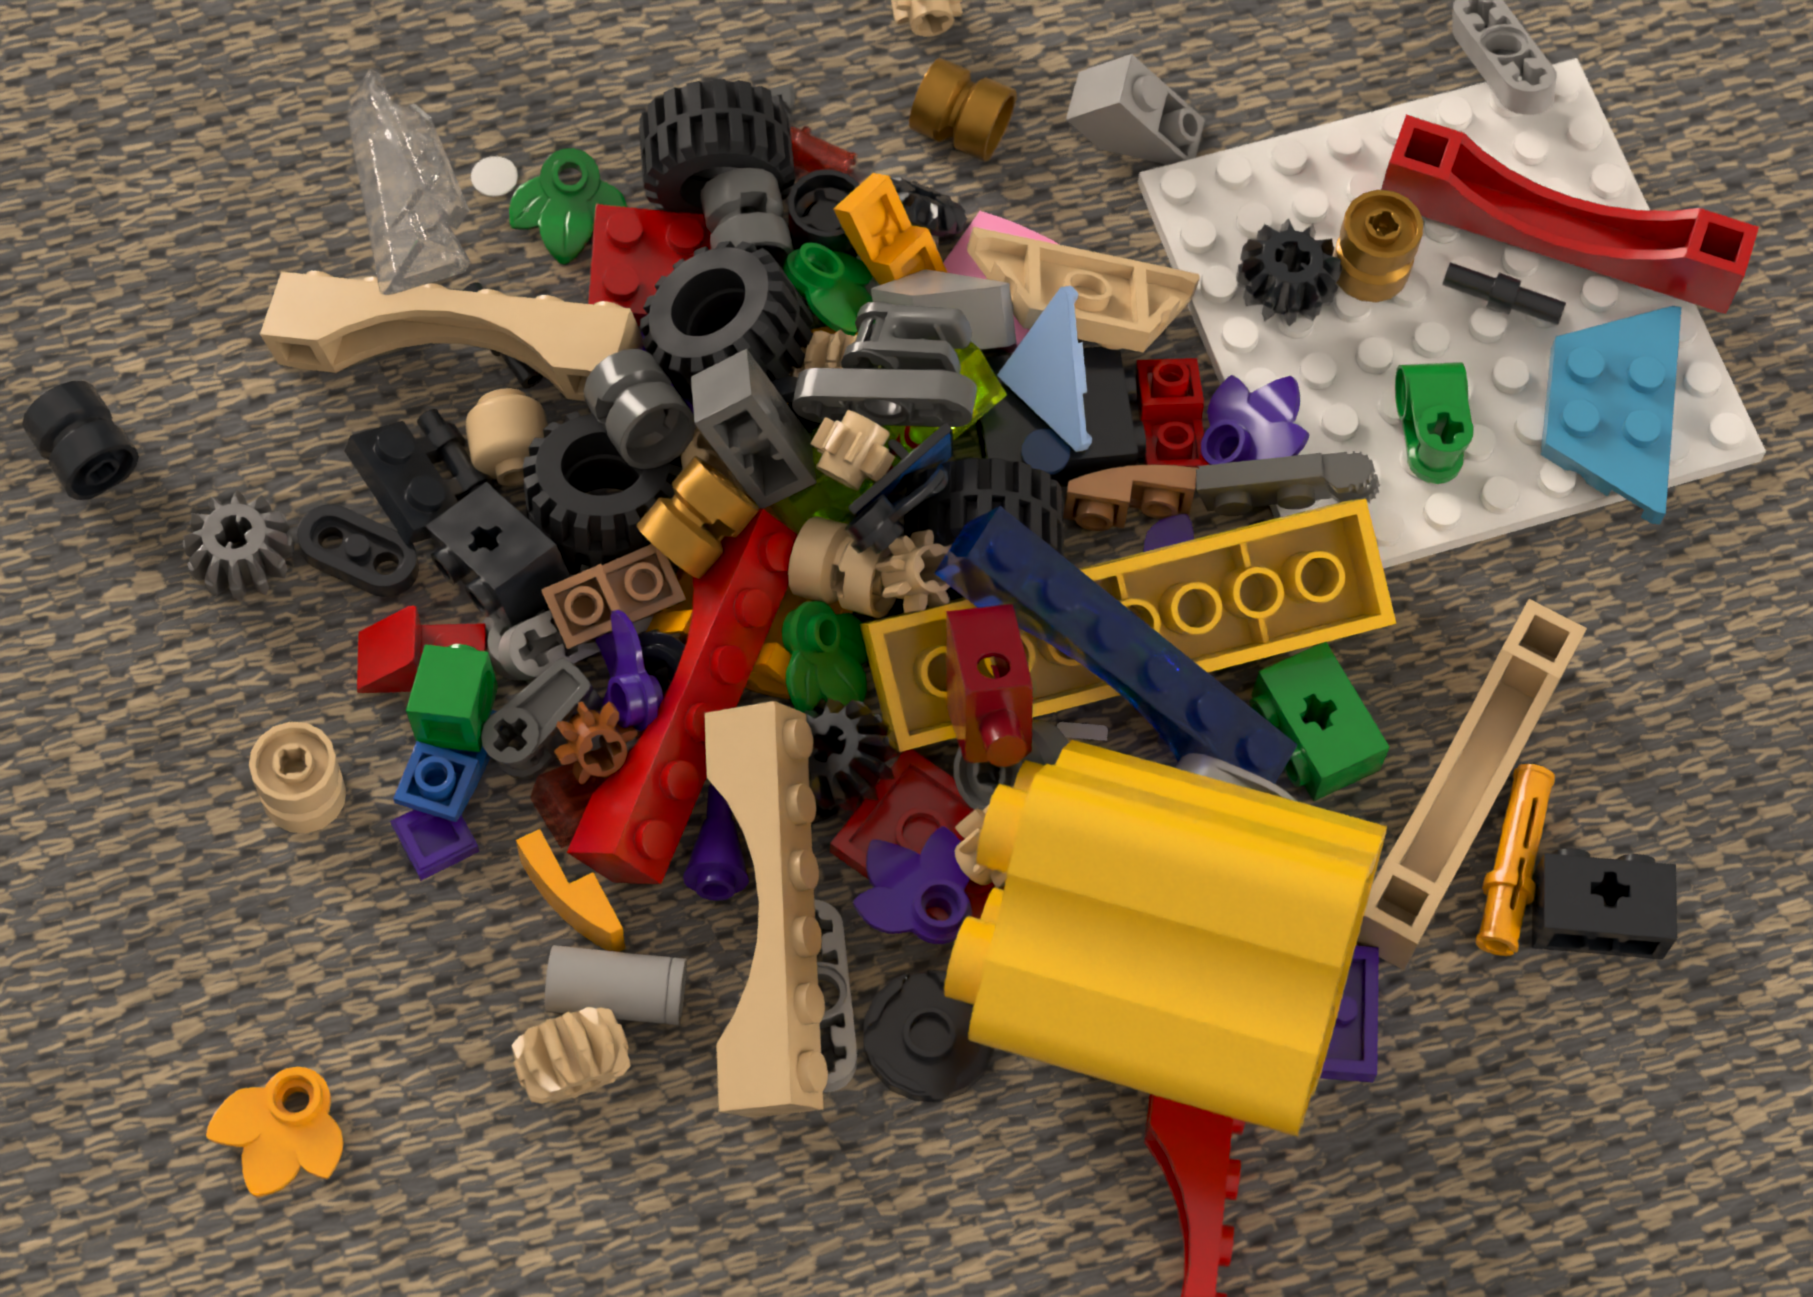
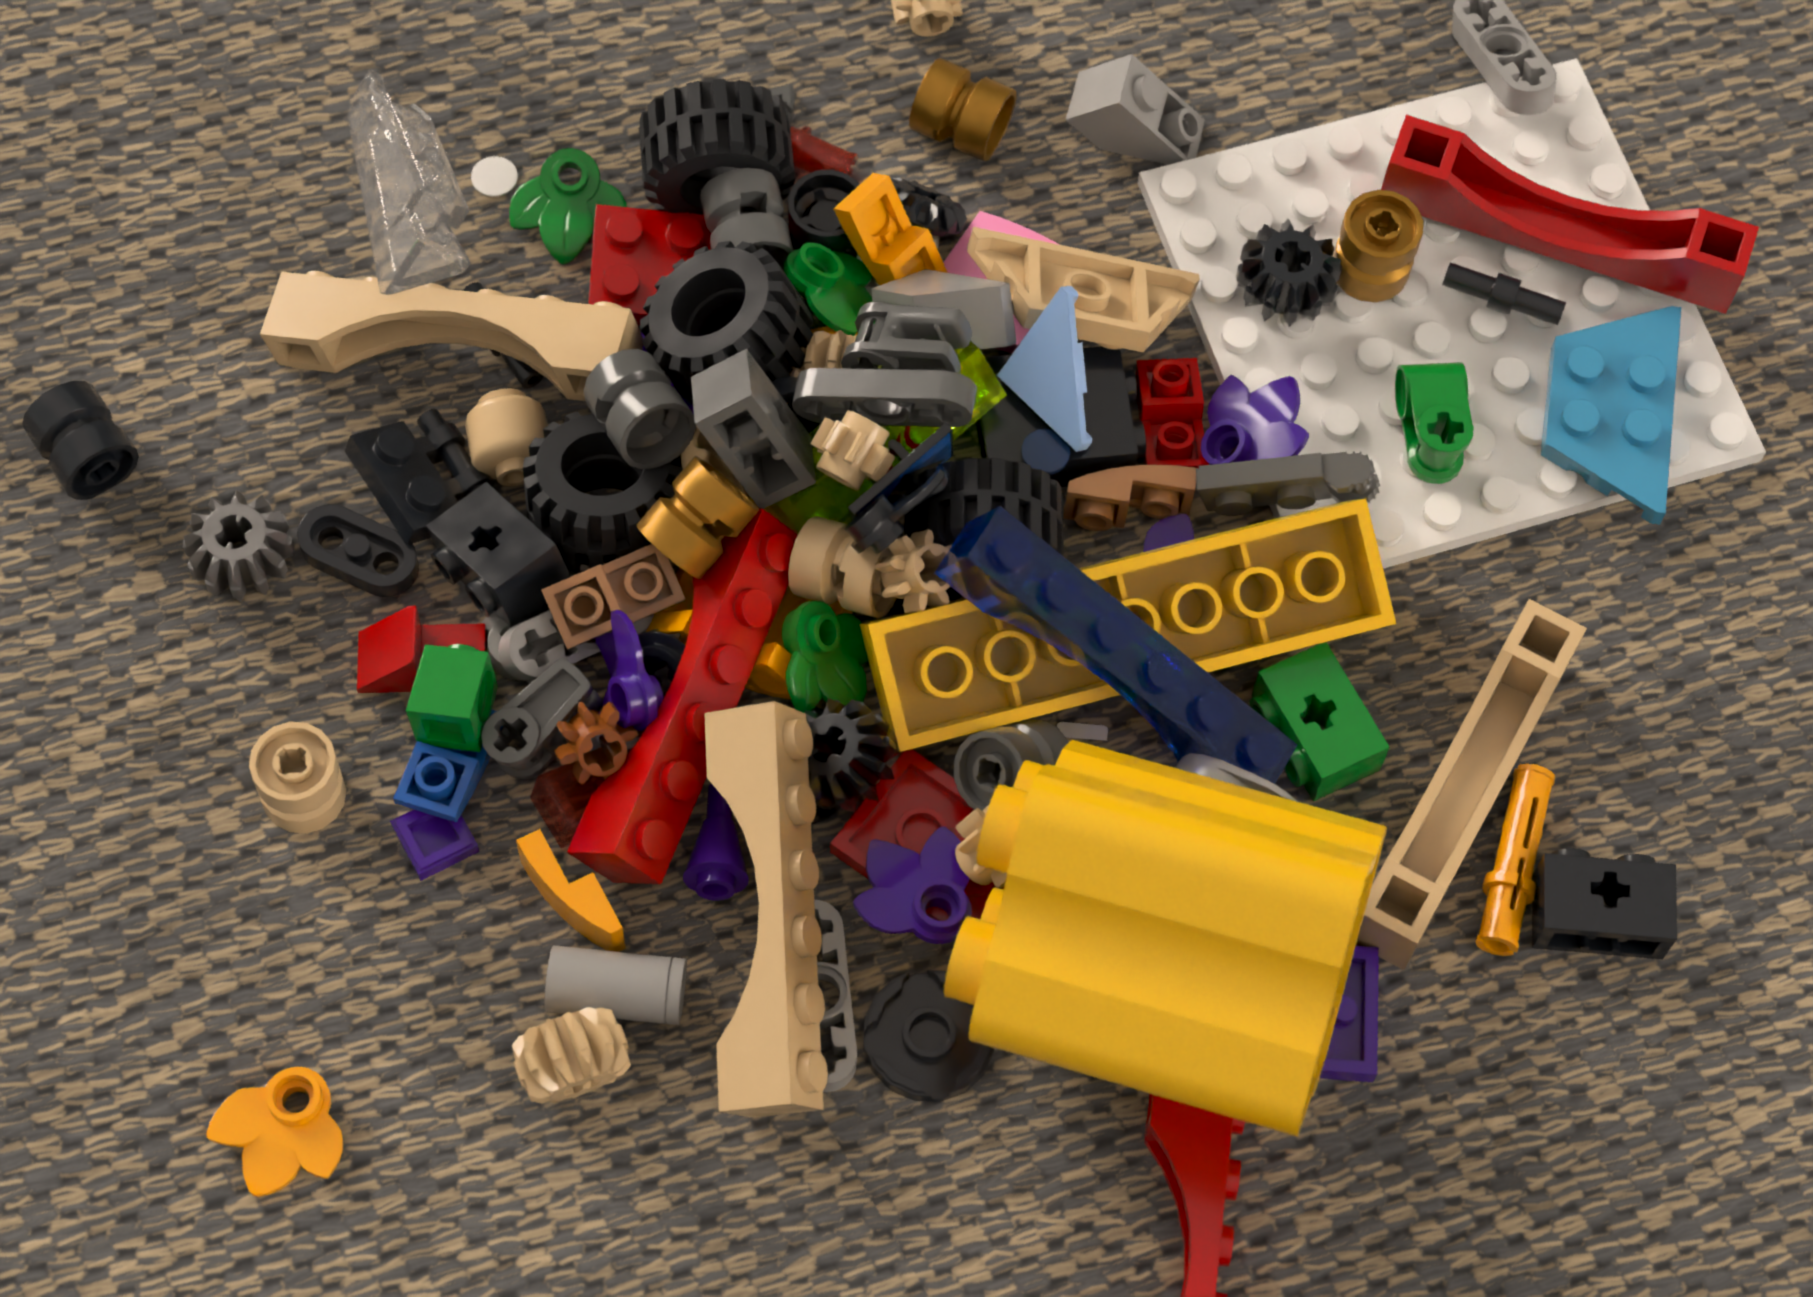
(989, 713): dark red torso -> none

